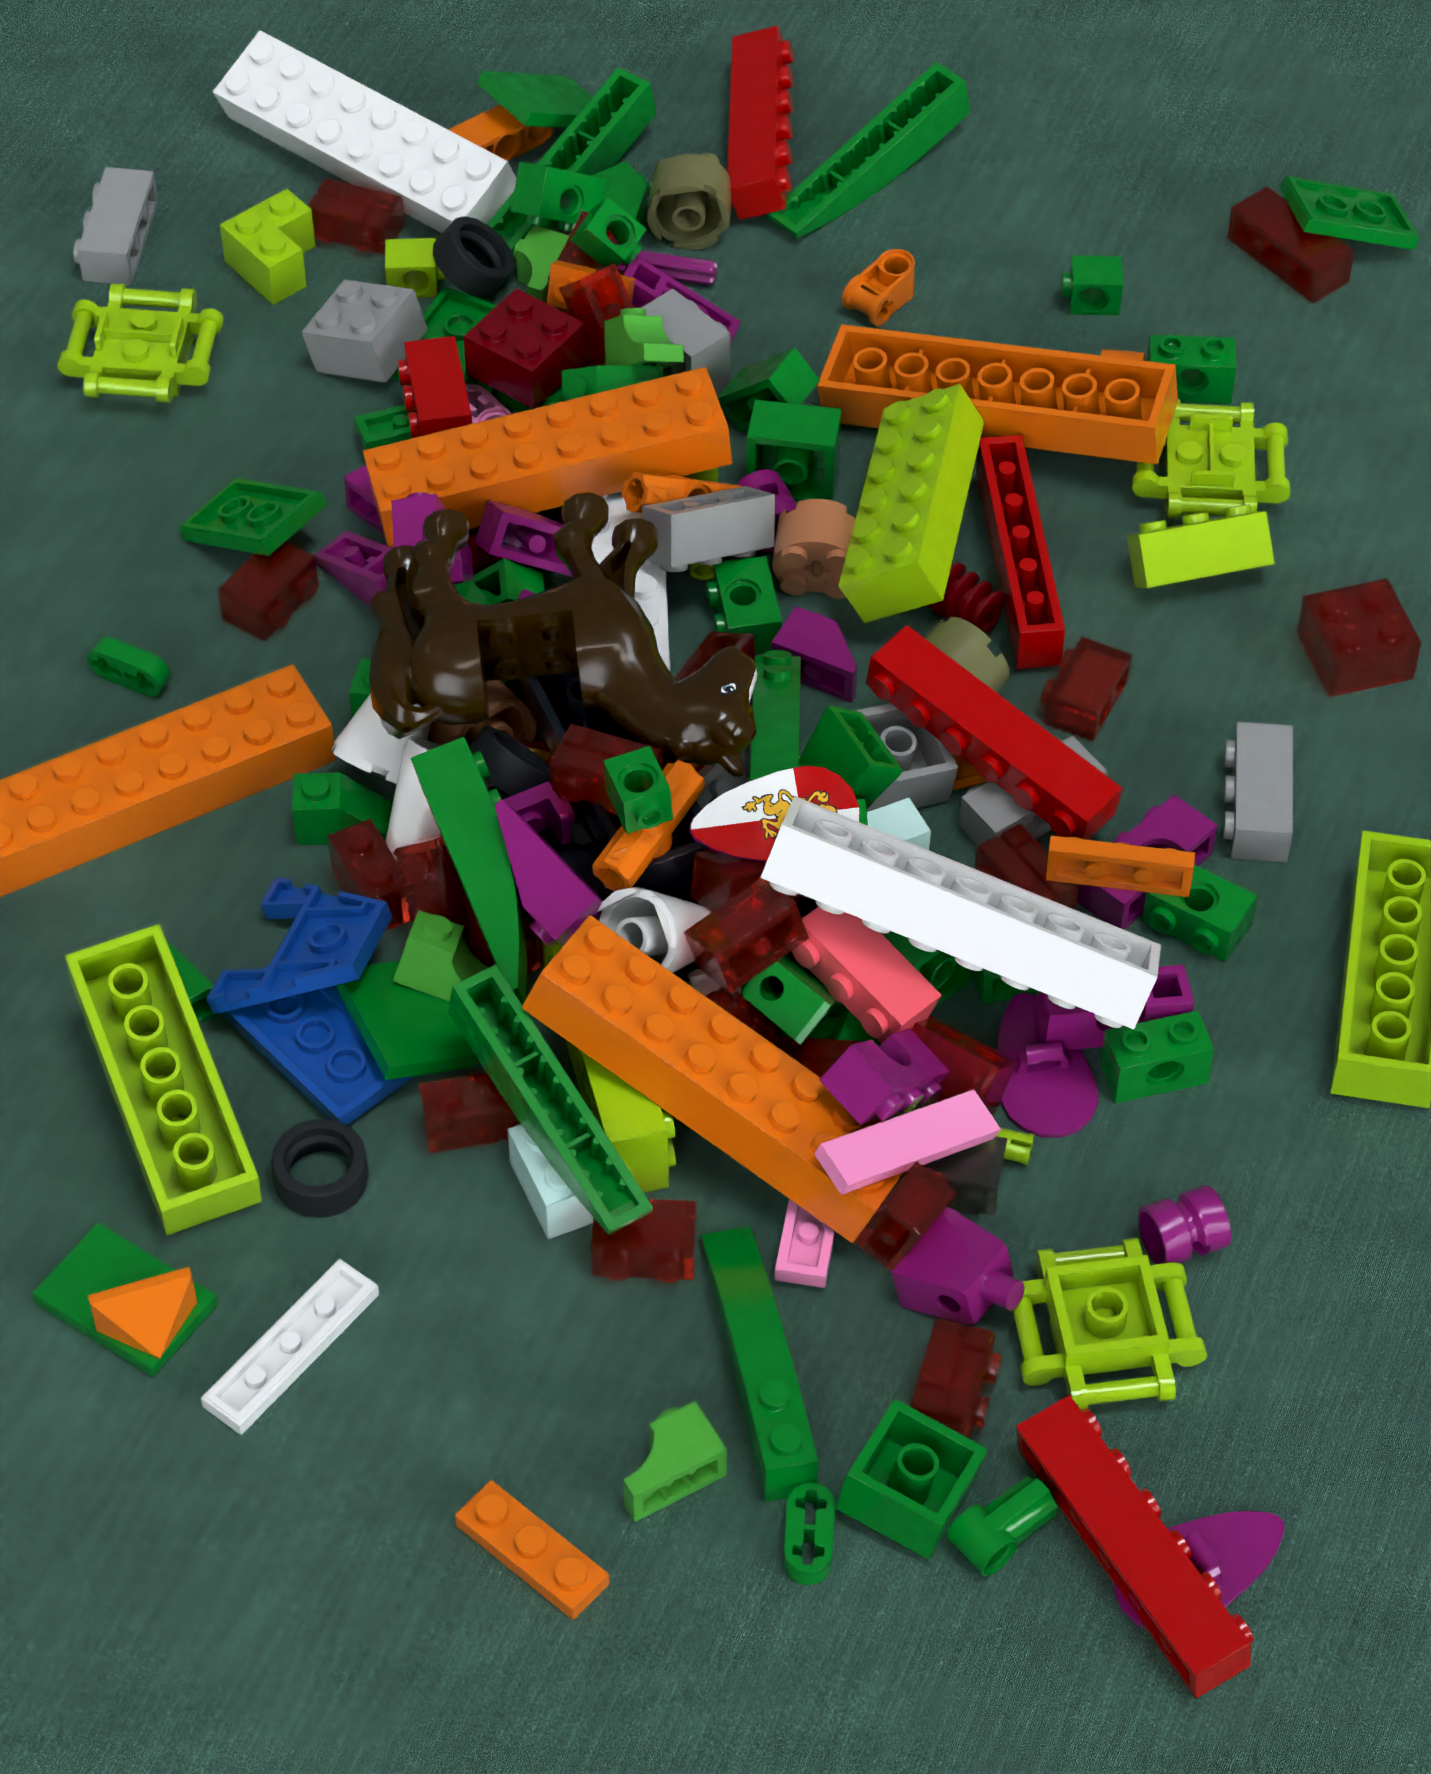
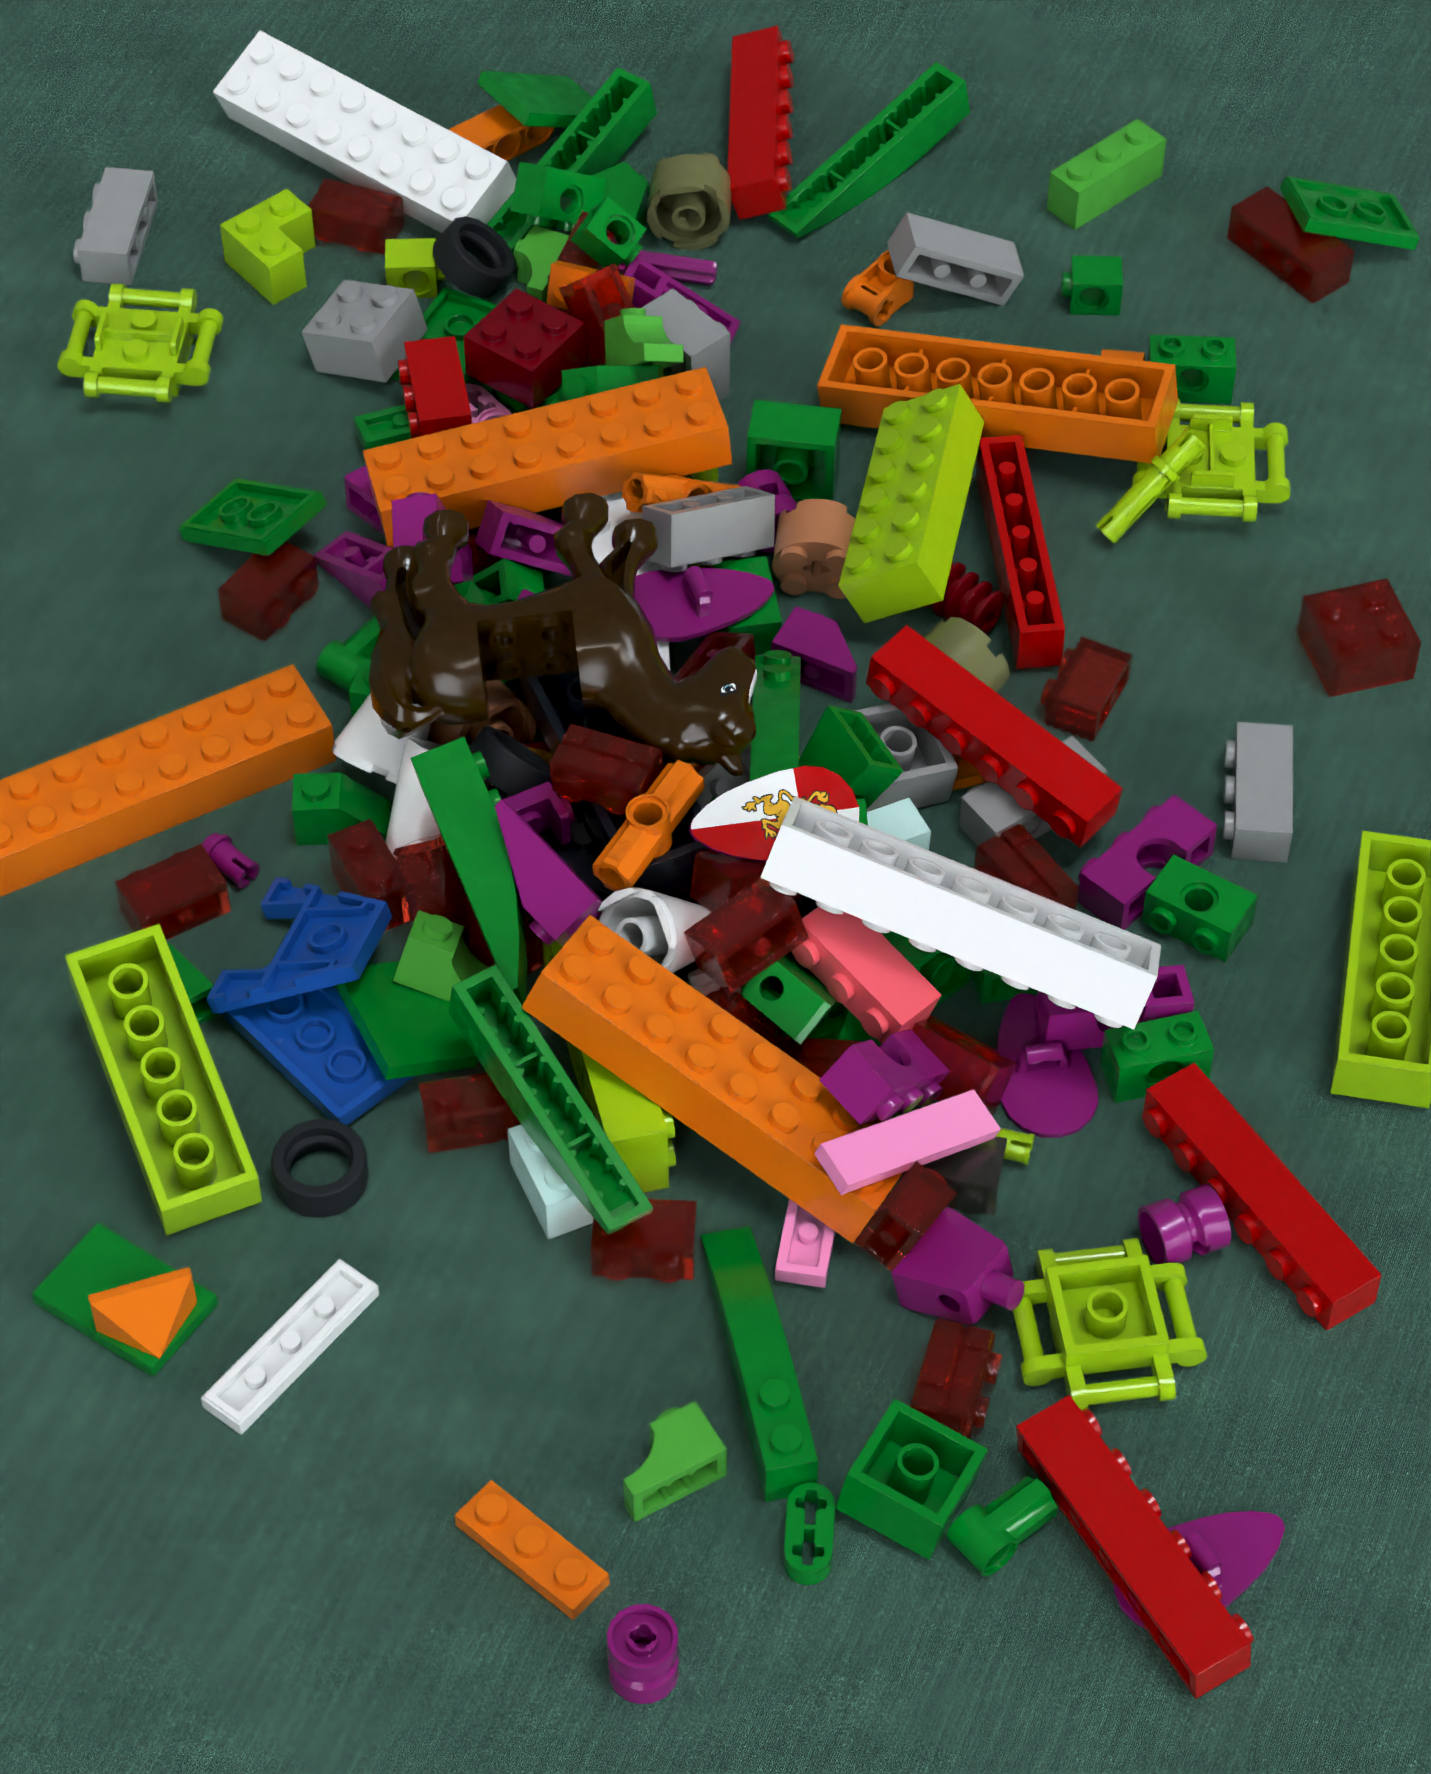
(128, 666): green beam -> none
(174, 893): none -> clear red brick
(230, 859): none -> magenta pin
(340, 660): none -> green piece
(638, 790): green brick -> none
(643, 1653): none -> magenta wheel
(699, 600): none -> magenta shield
(777, 379): green brick -> none
(955, 259): none -> light grey brick
(1106, 174): none -> bright green brick
(1120, 866): orange plate -> none
(1151, 485): none -> lime pin
(1200, 547): lime brick -> none
(1261, 1197): none -> red brick

